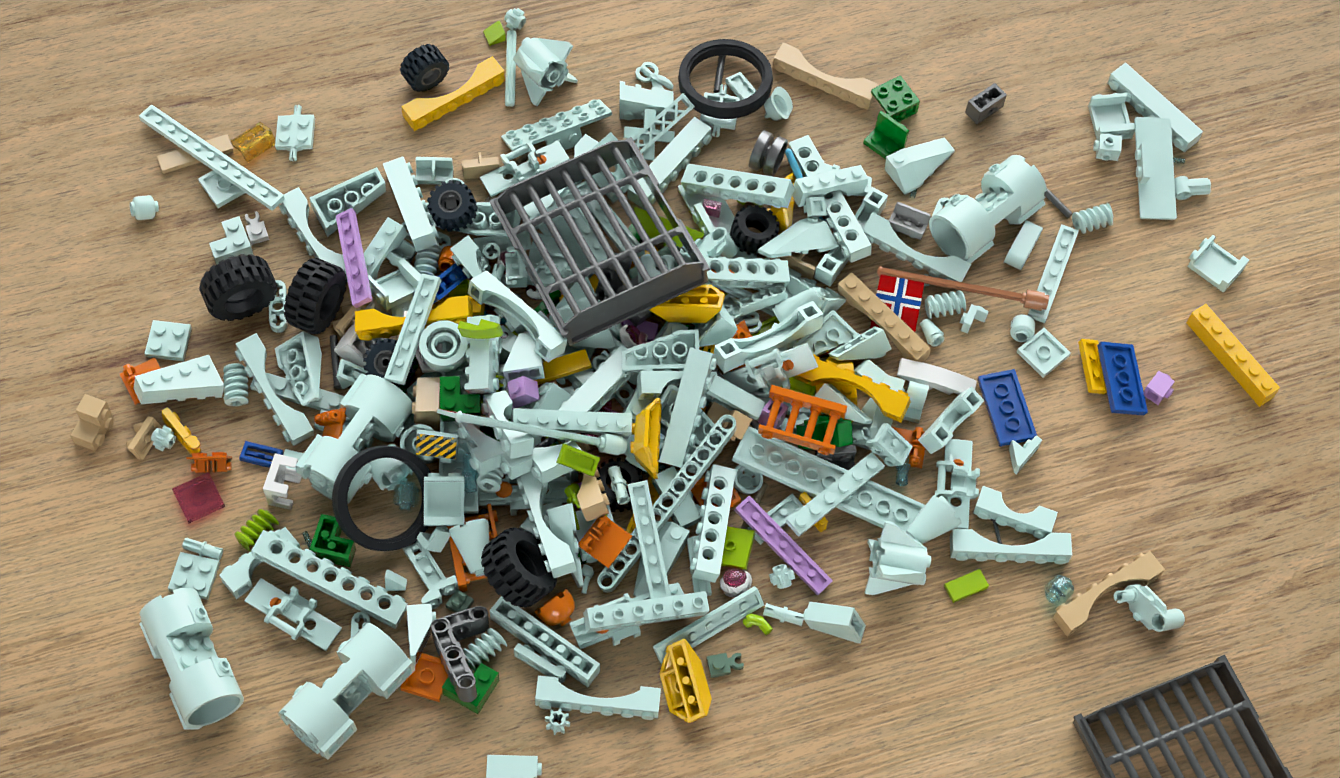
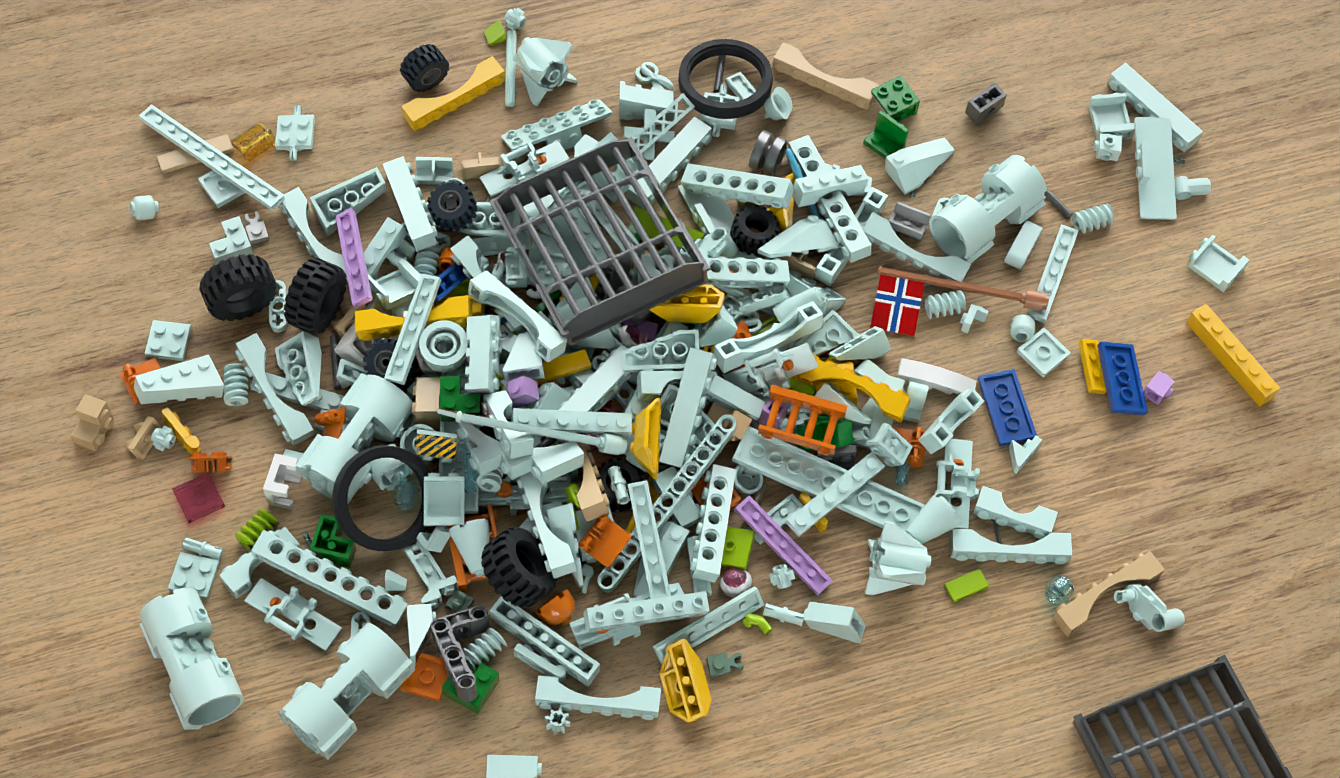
(256, 461): blue tile -> none
(485, 330): lime slope -> none
(495, 247): light aqua bush -> none
(578, 460): lime tile -> none
(712, 207): clear pink tile -> none
(815, 206): light aqua tile -> none
(903, 337): tan arch -> none
(932, 333): light aqua cone -> none

